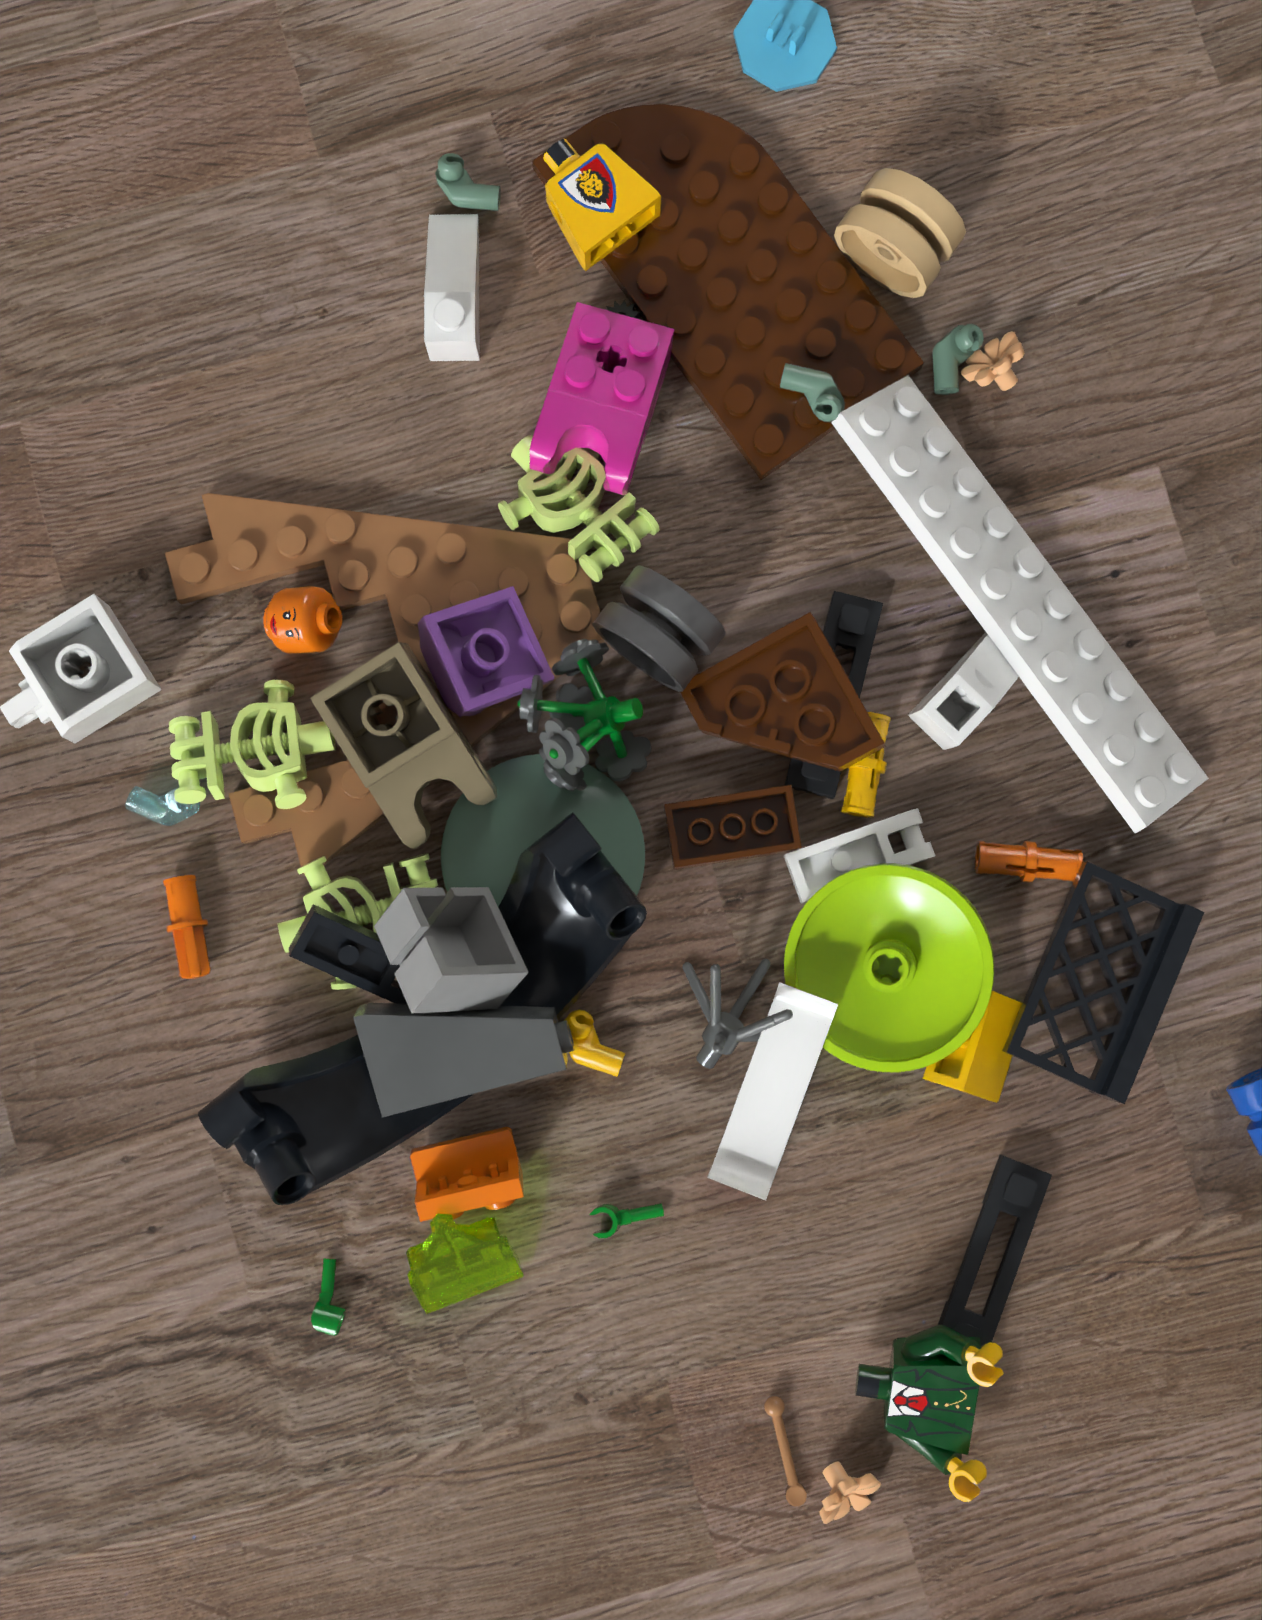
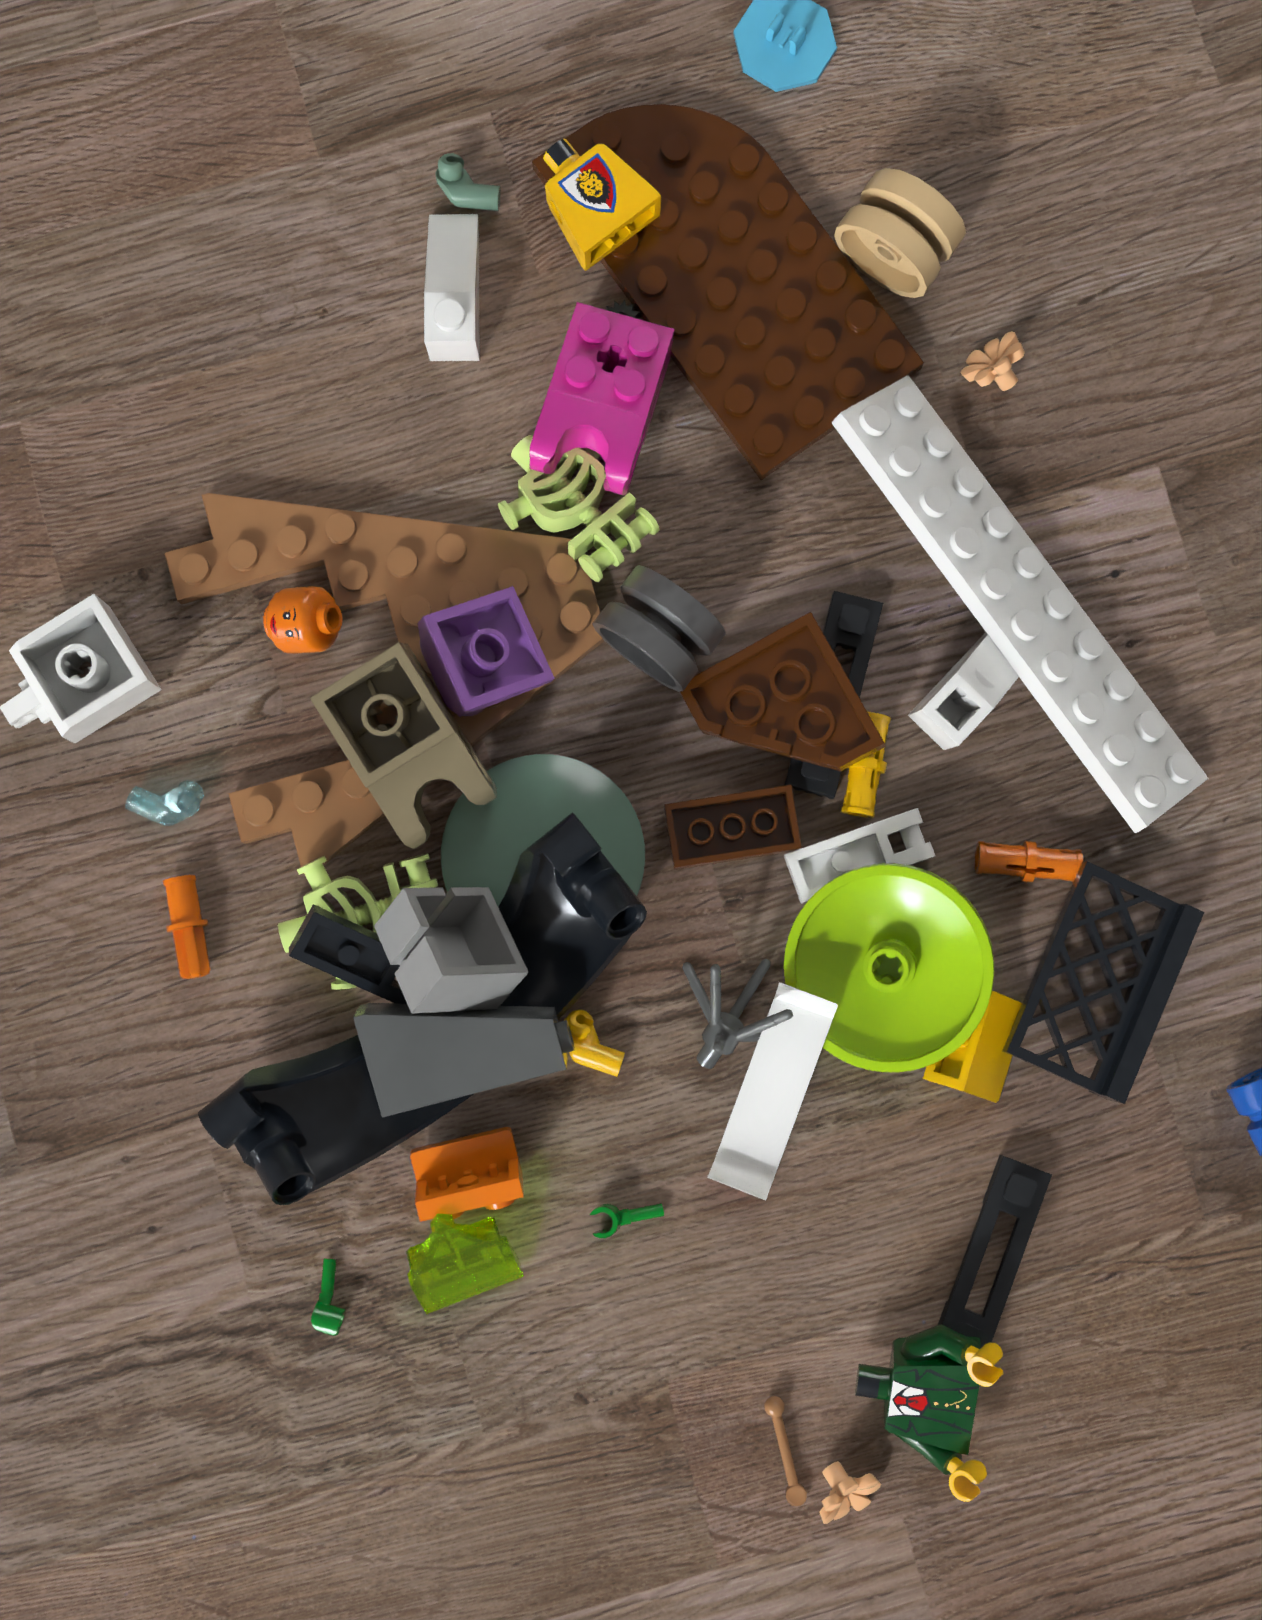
(204, 754): yellowish green piece -> none
(580, 719): dark grey plant -> none
(818, 389): sand green arm -> none
(952, 352): sand green arm -> none

